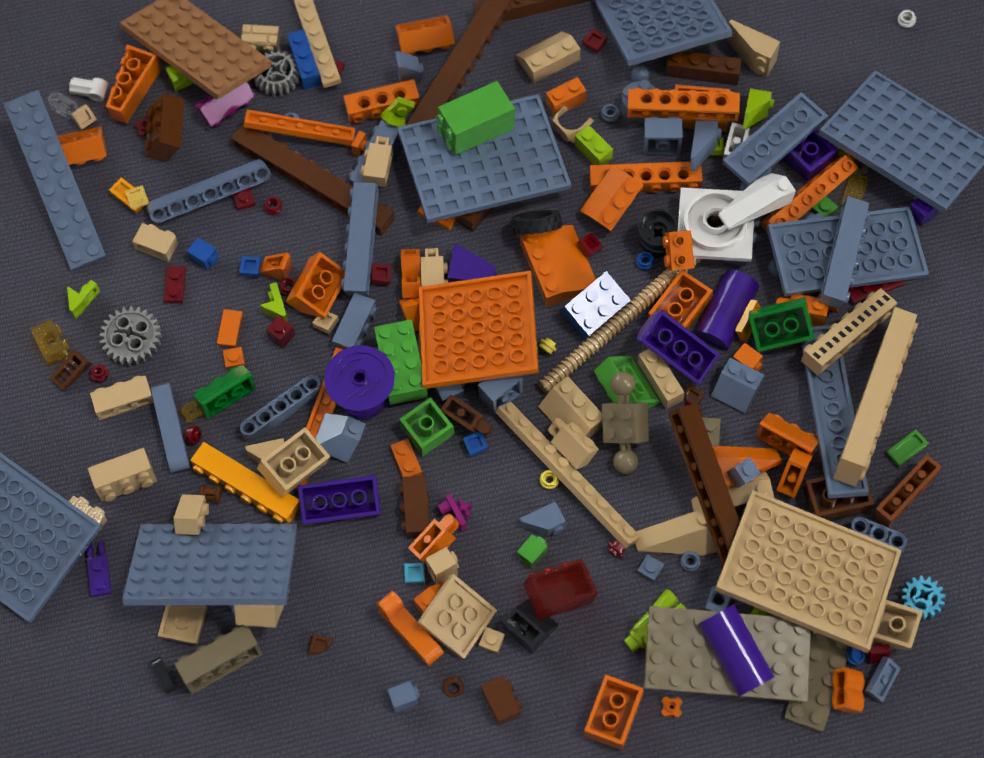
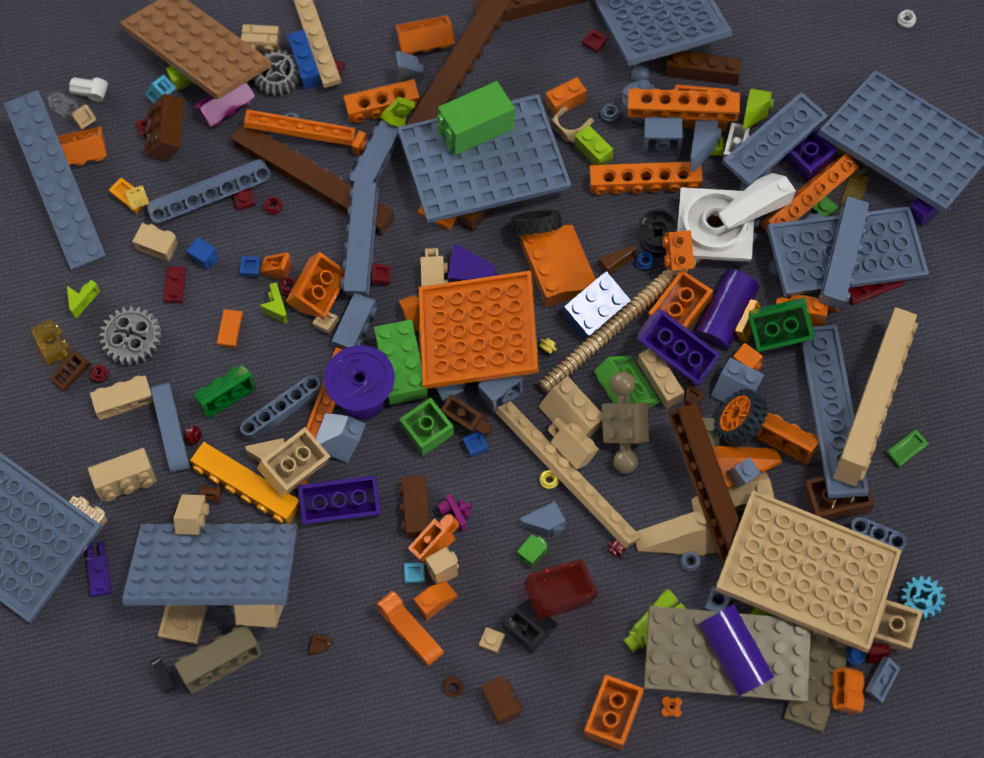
(132, 82): orange wedge -> none
(158, 88): none -> medium azure brick
(185, 410): clear yellow plate -> none
(233, 358): orange plate -> none
(280, 332): dark red brick -> none
(378, 162): tan brick -> none
(403, 696): sand blue brick -> none
(406, 458): orange plate -> none
(411, 272): orange brick -> none
(457, 616): tan plate -> none
(549, 56): tan slope -> none
(589, 245): dark red plate -> none
(611, 198): orange slope -> none
(617, 259): none -> reddish brown slope
(650, 568): sand blue plate -> none
(741, 417): none -> black wheel
(754, 48): tan slope -> none
(794, 473): orange brick -> none
(848, 331): tan brick -> none
(907, 491): dark orange brick -> none

